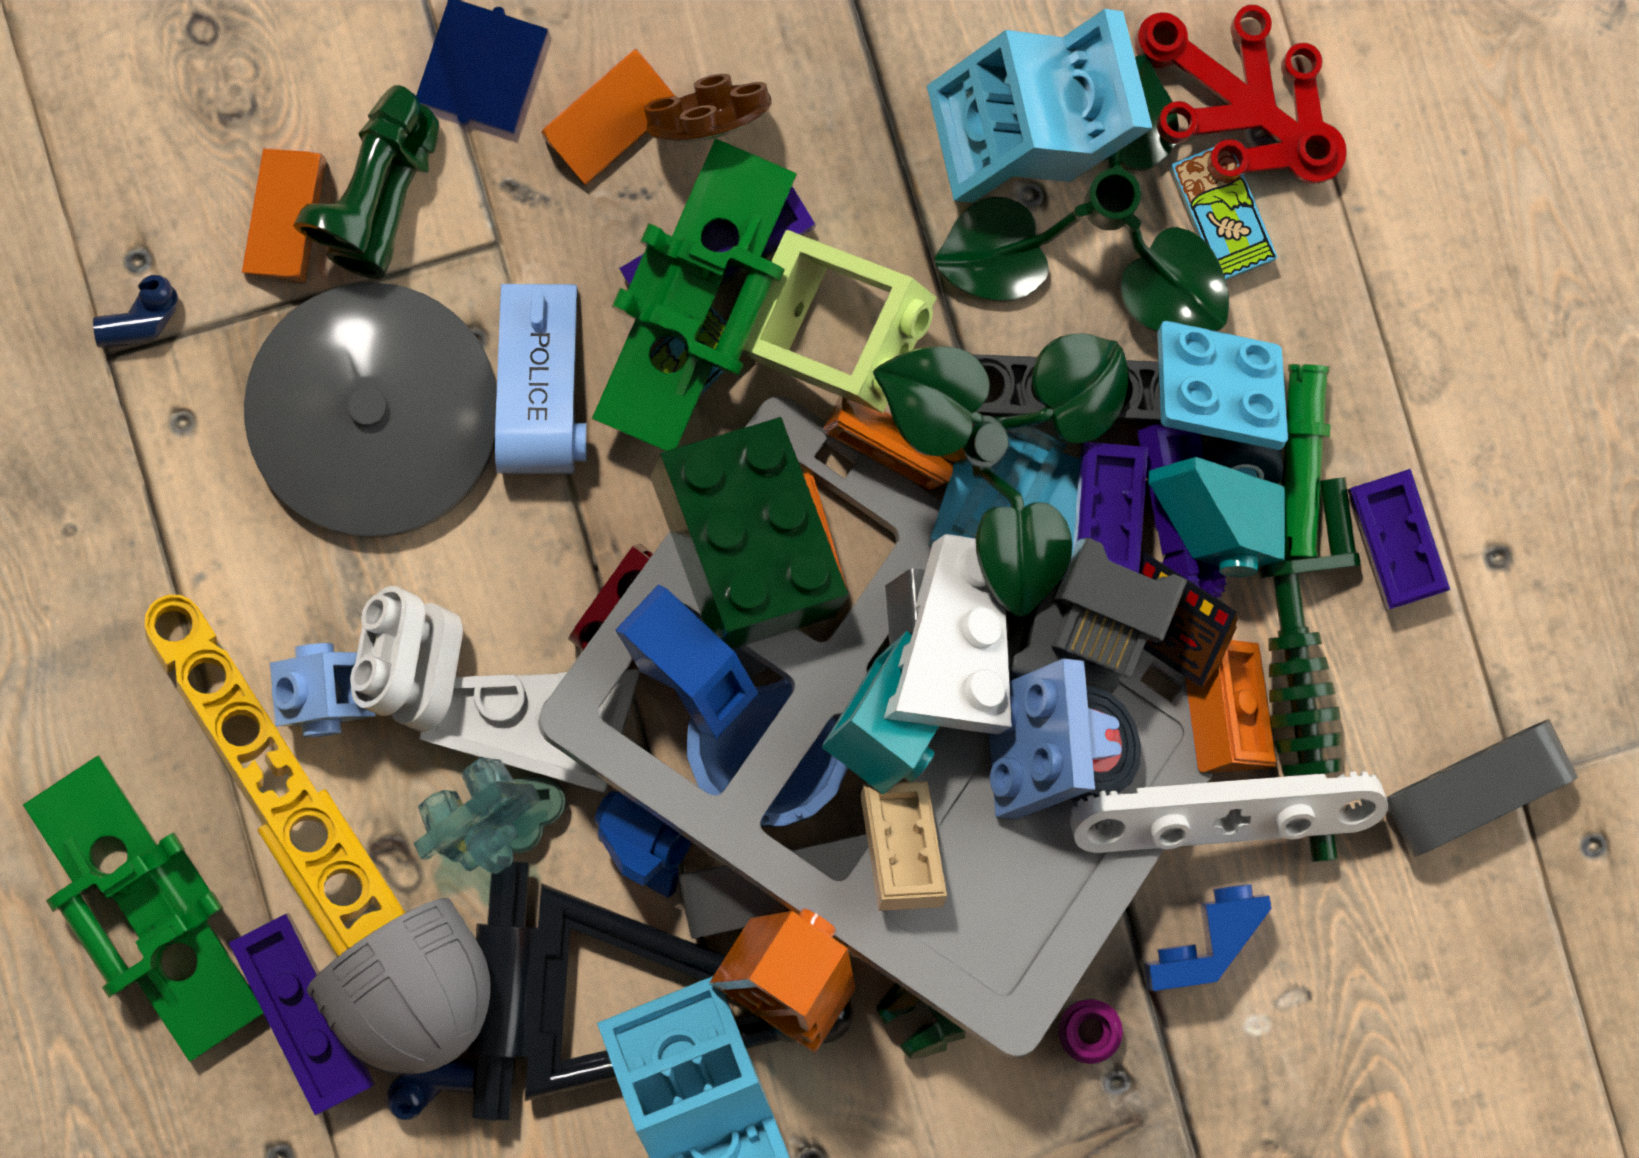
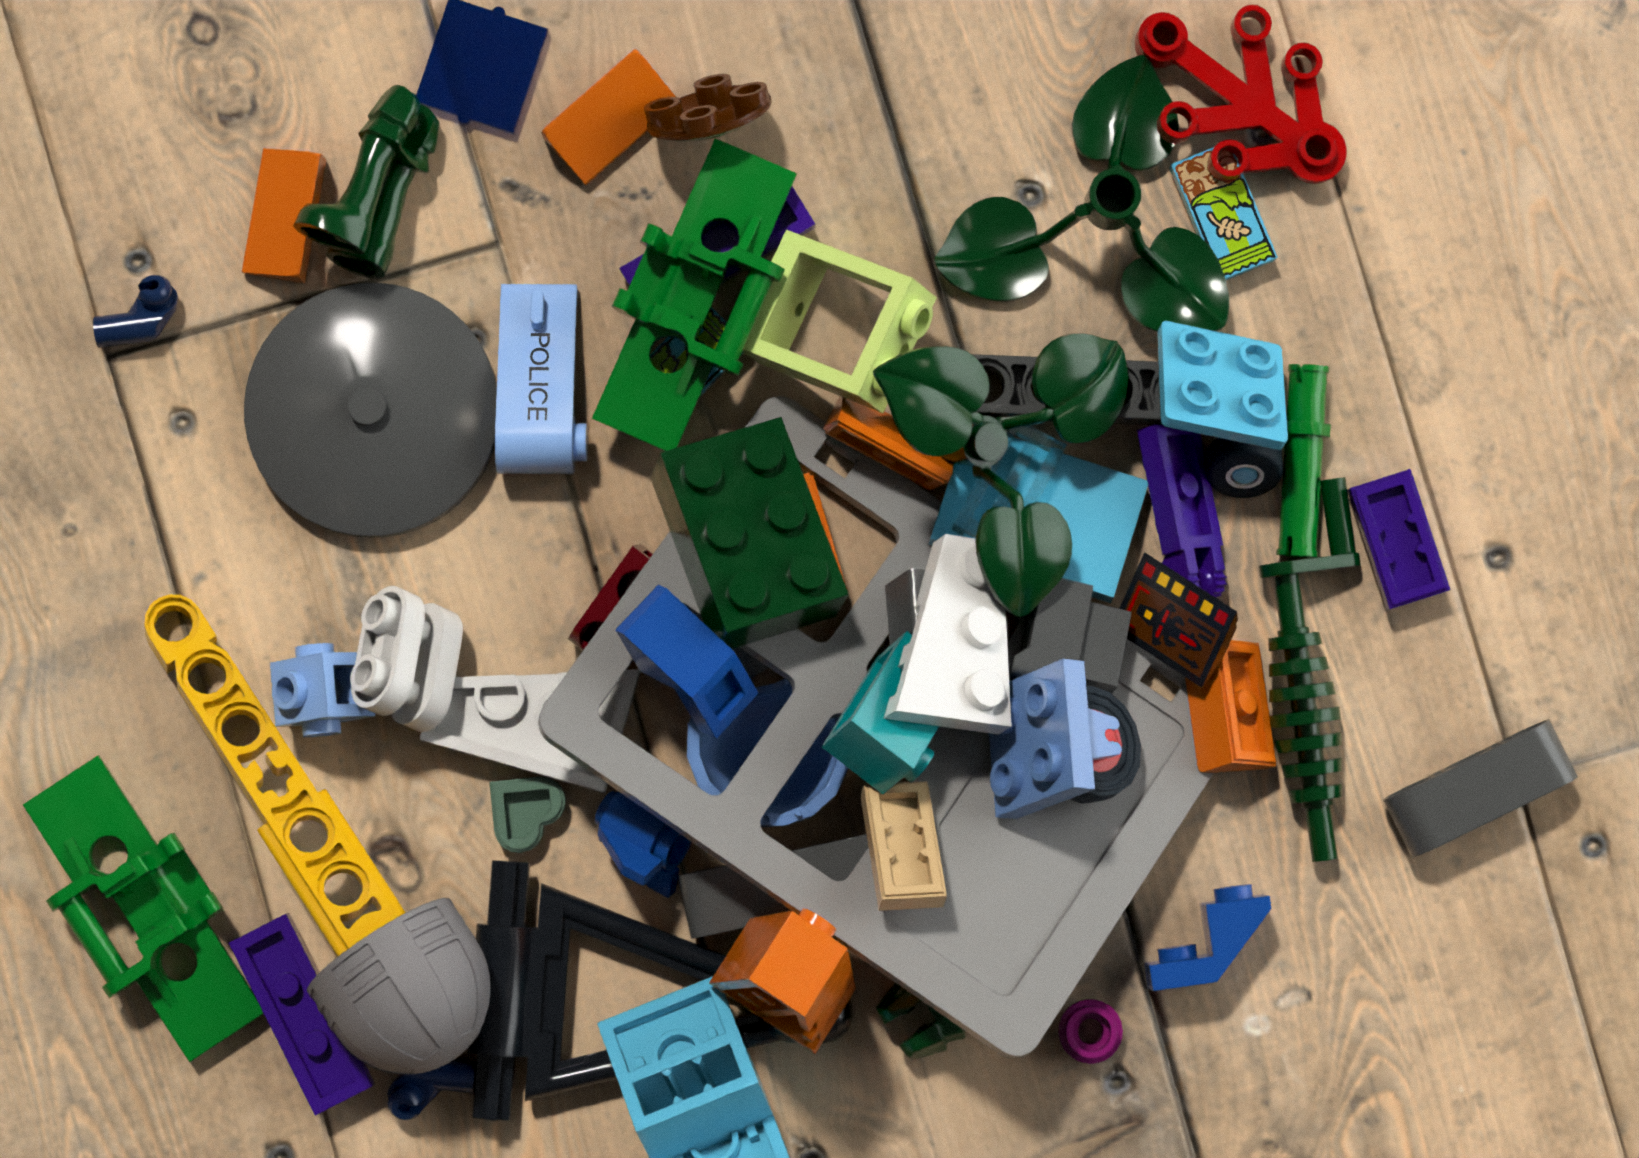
(483, 826): clear light blue hips -> none
(1039, 106): medium azure bracket -> none
(1112, 499): dark purple plate -> none
(1112, 609): dark grey piece -> none
(1200, 816): white piece -> none
(1223, 514): teal slope -> none

